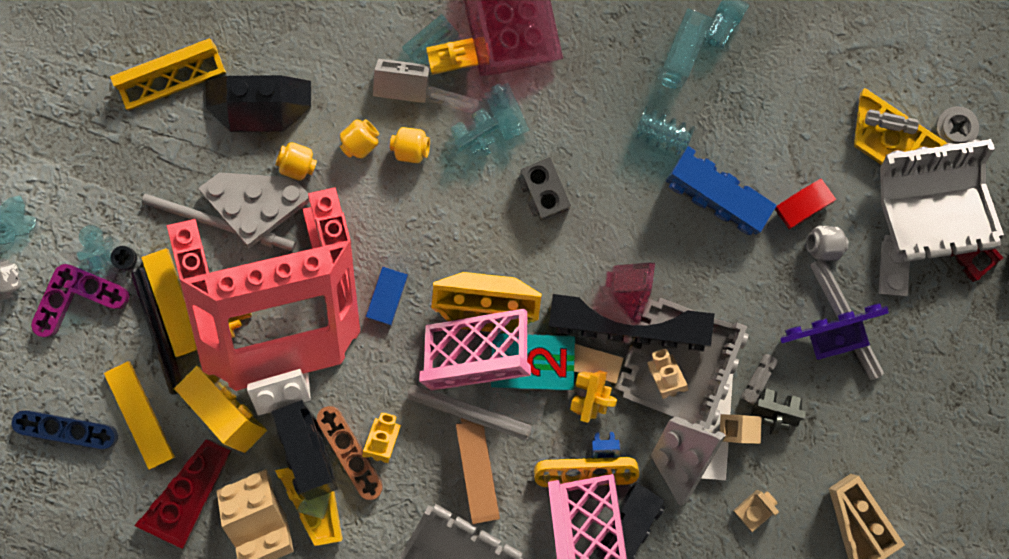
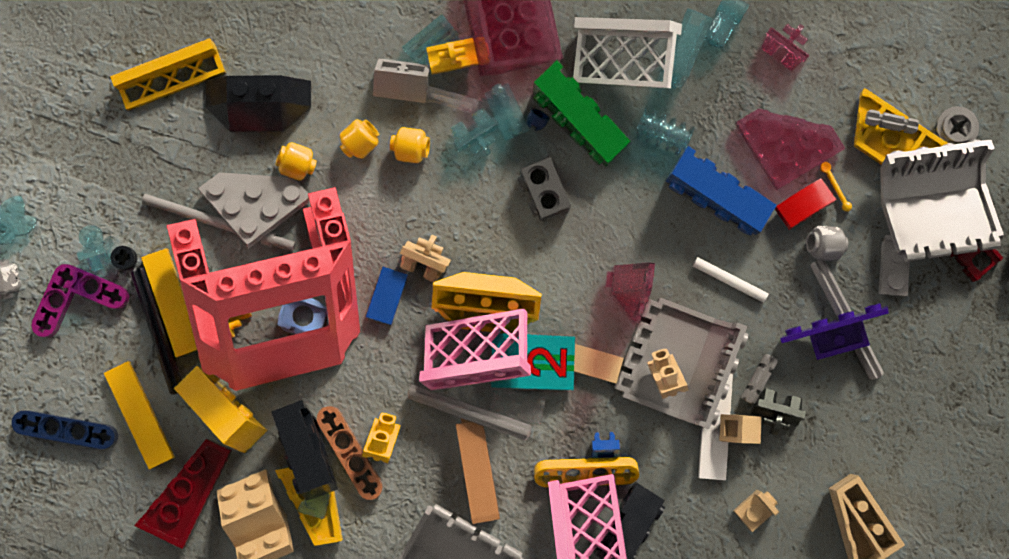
(279, 391): white bracket -> none
(286, 321): none -> light blue piece
(426, 253): none -> tan hips
(537, 118): none -> dark blue hinge
(579, 115): none -> green wedge
(596, 398): yellow hips -> none
(625, 28): none -> white fence
(684, 456): light grey wing -> none
(688, 328): black arch -> none
(730, 280): none -> white bar
(787, 144): none -> clear pink plate
(795, 54): none -> clear pink hips
(825, 167): none -> yellow hinge

